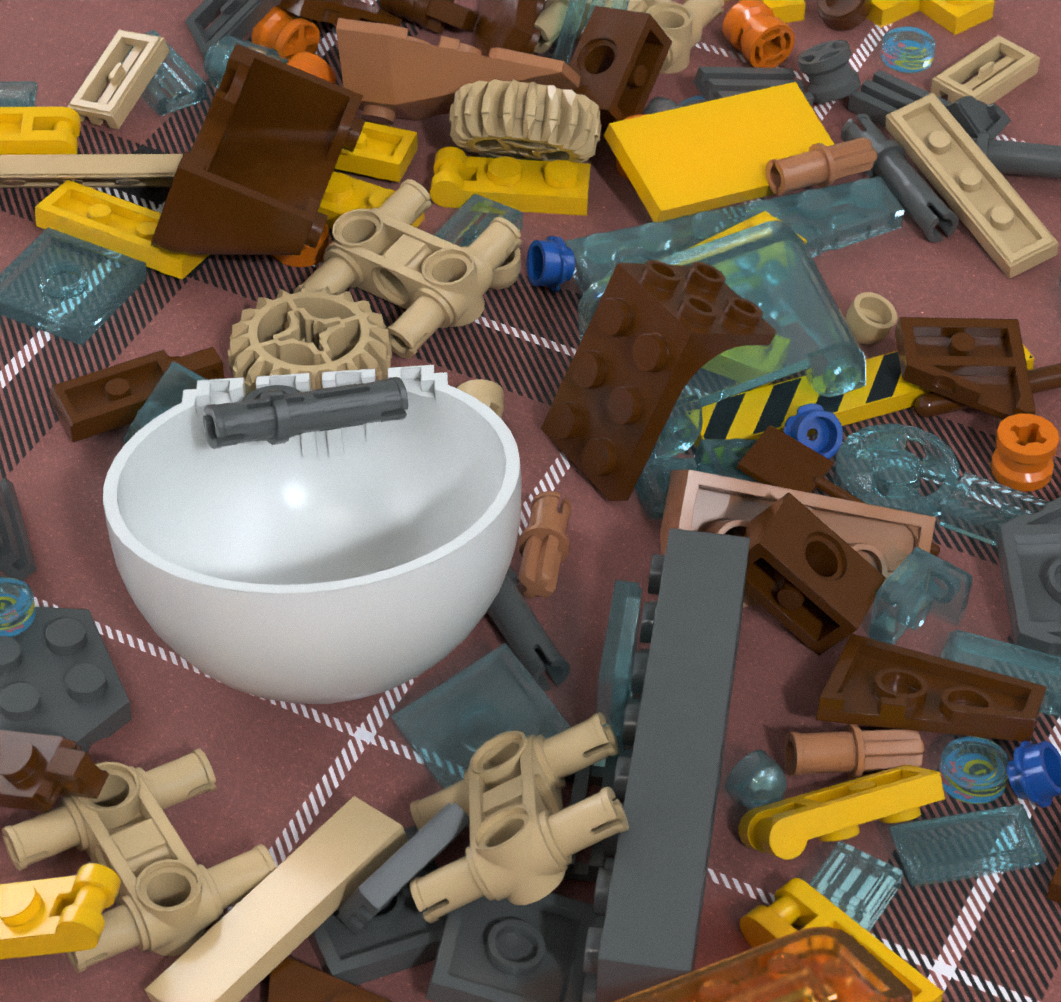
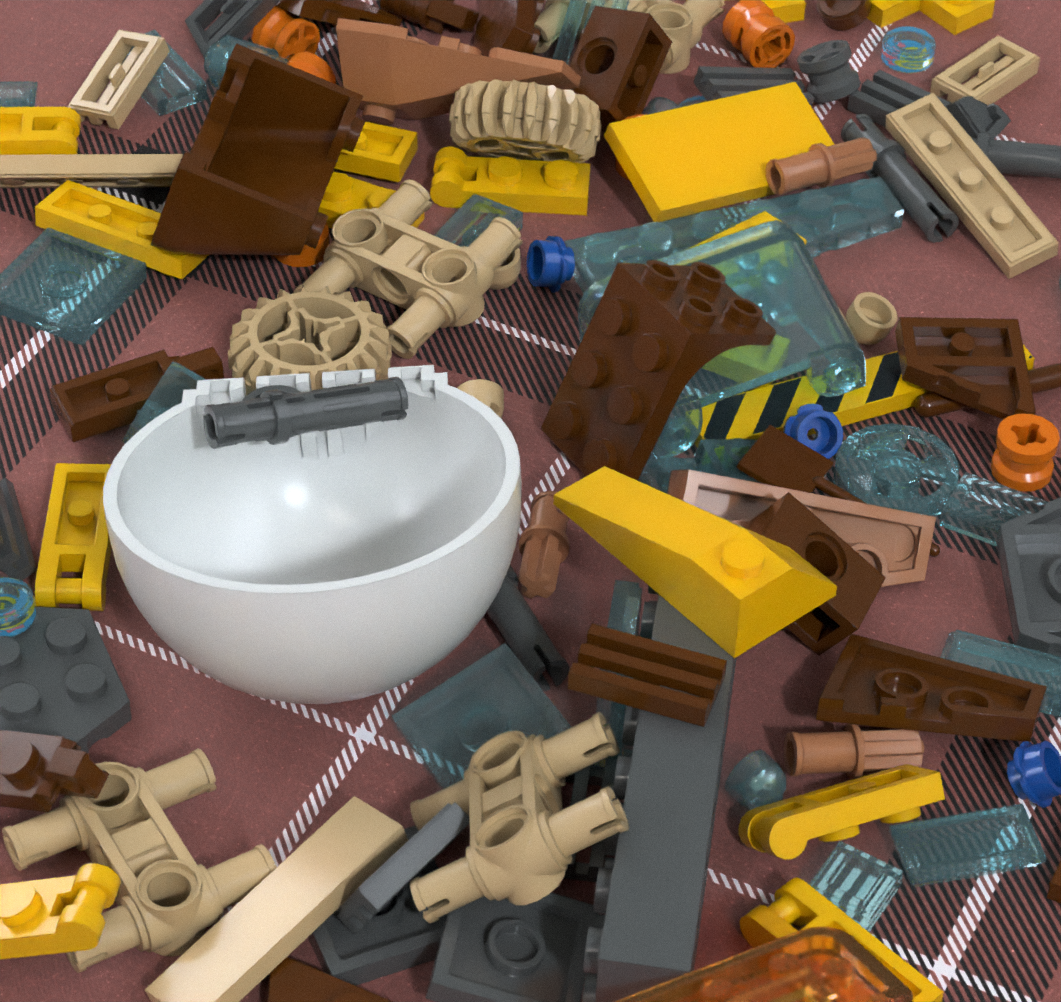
(75, 539): none -> yellow plate
(650, 665): none -> reddish brown tile
(705, 566): none -> yellow wedge
(914, 590): clear light blue bracket -> none
(974, 770): clear light blue tile -> none

